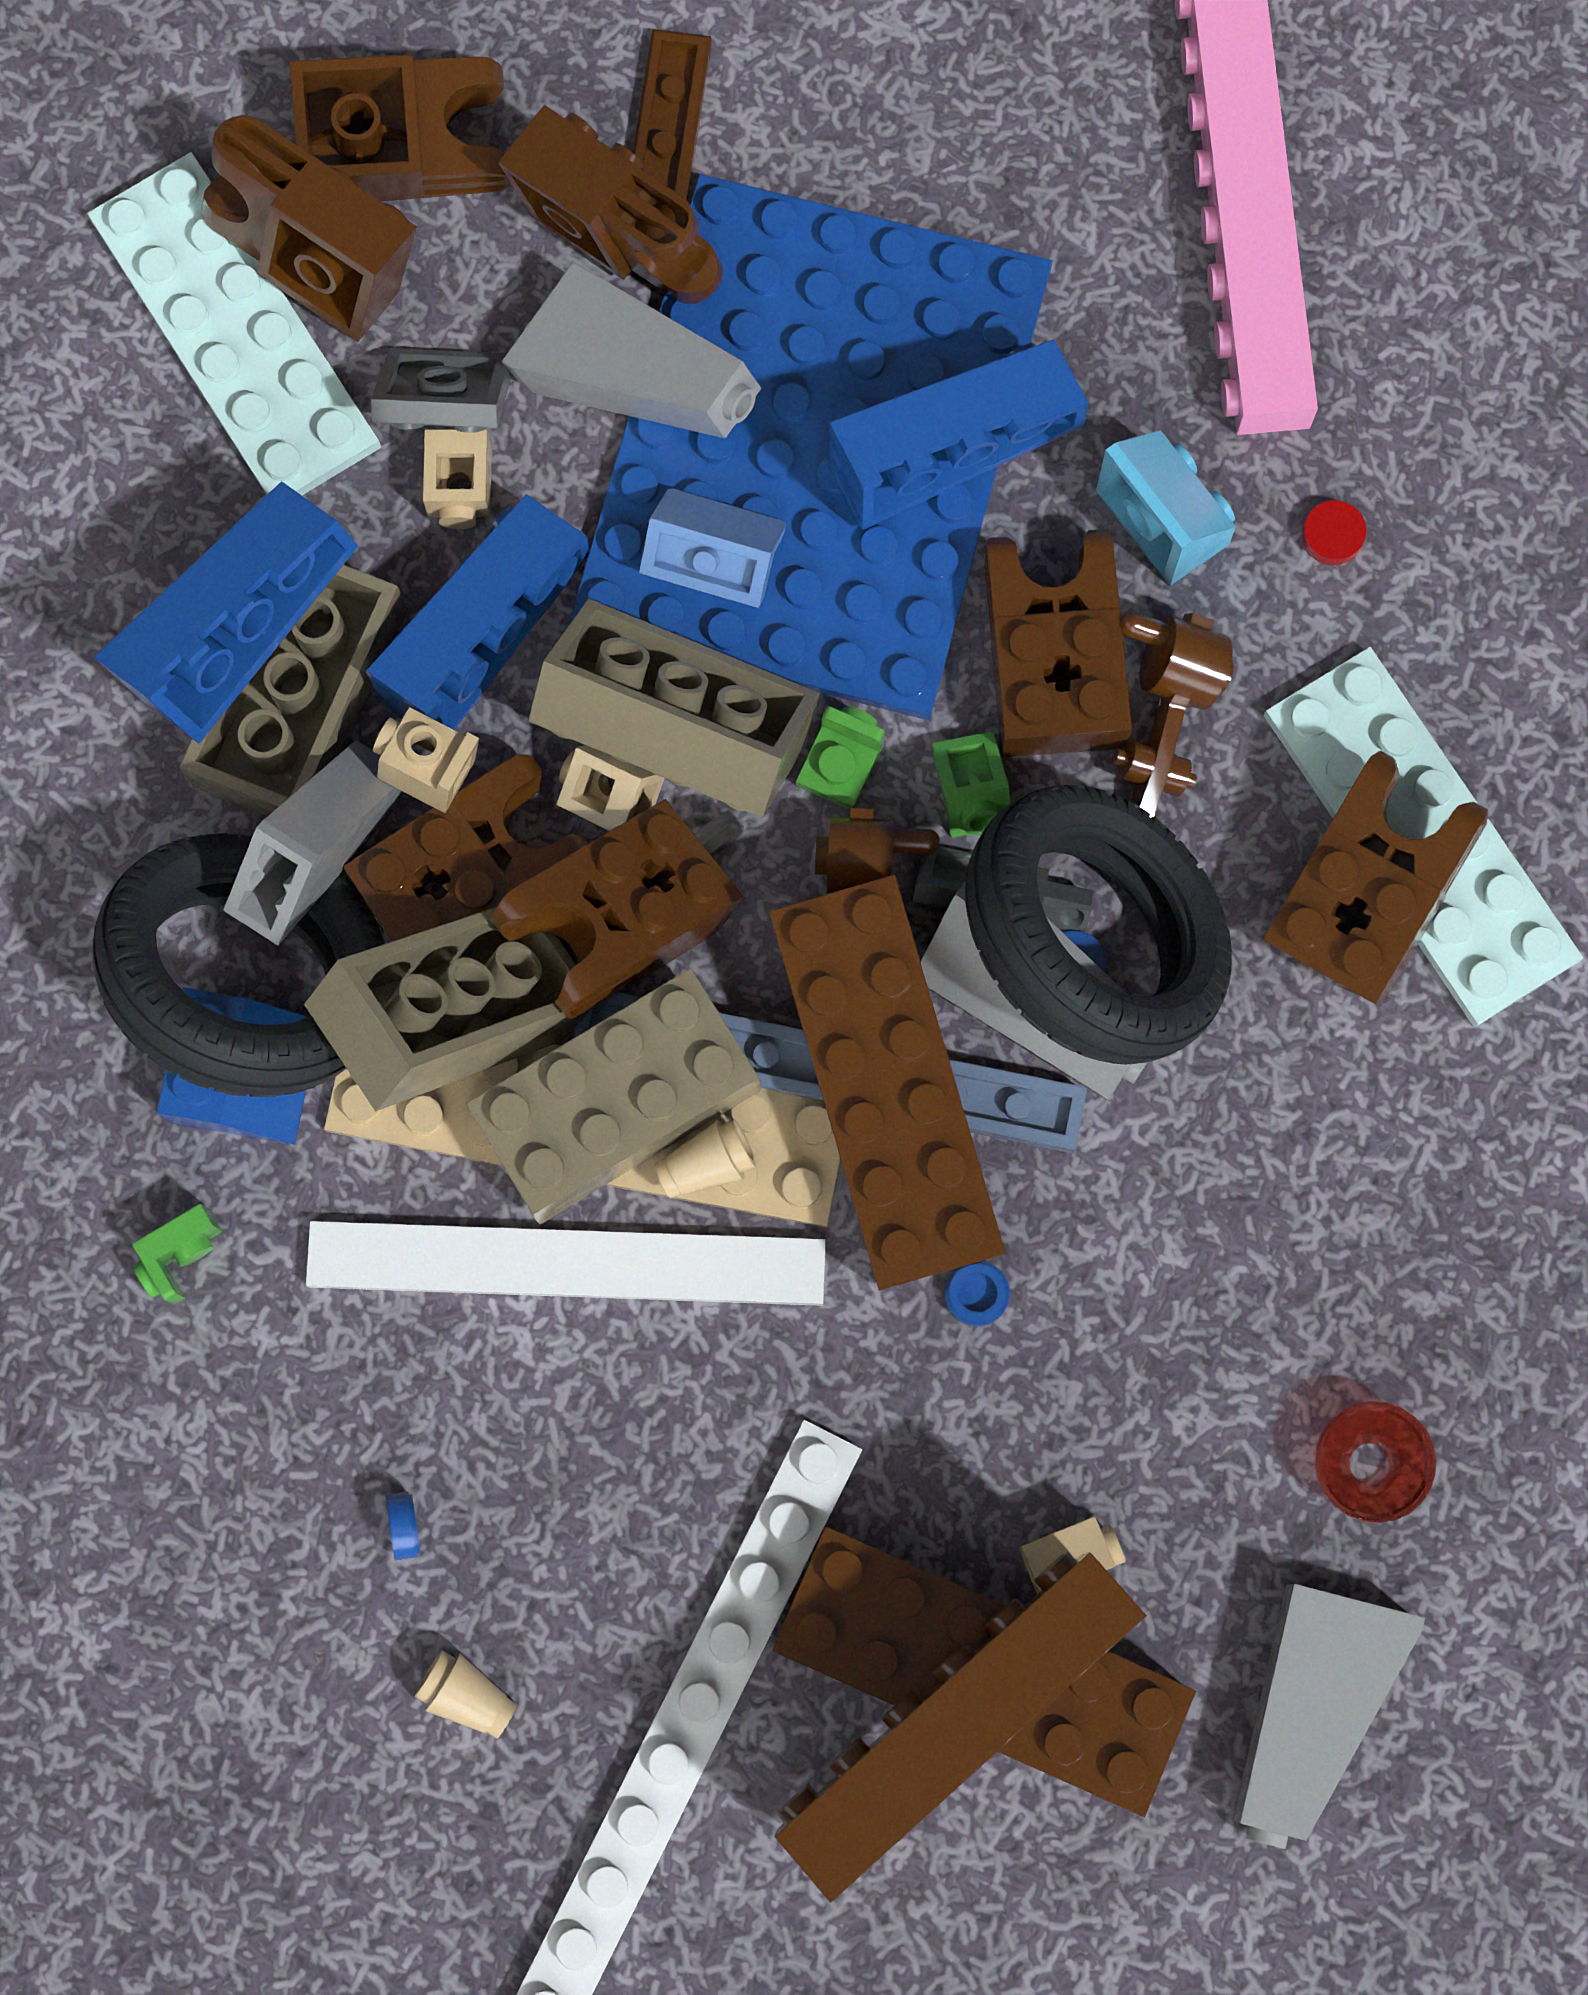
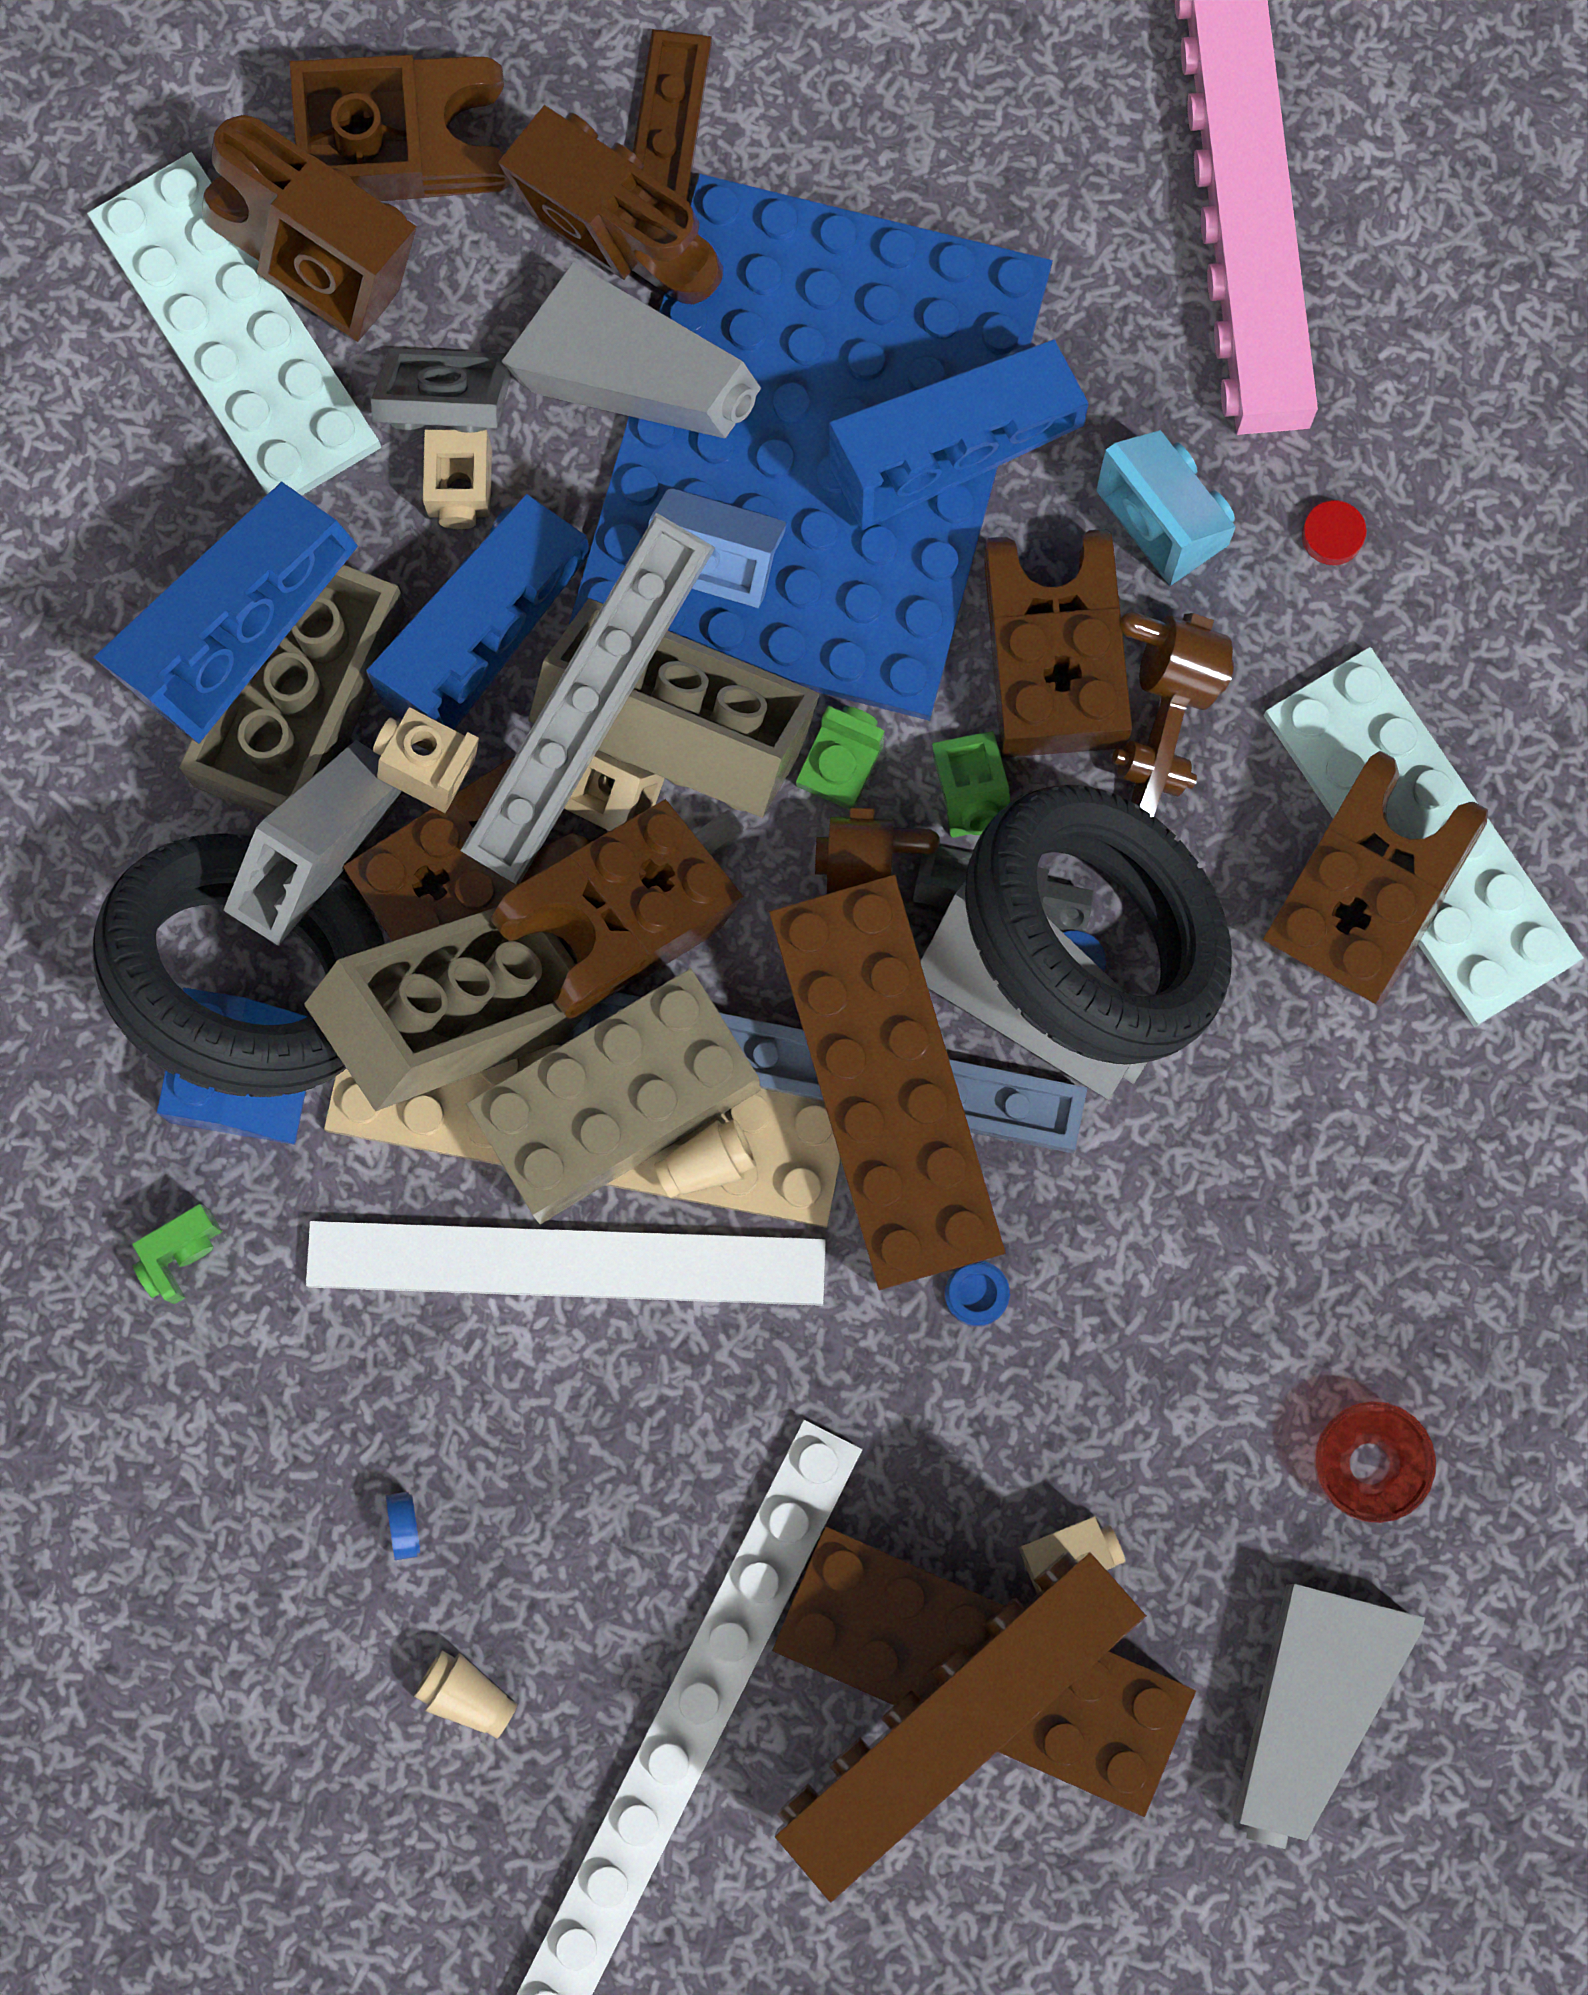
(588, 698): none -> light grey tile

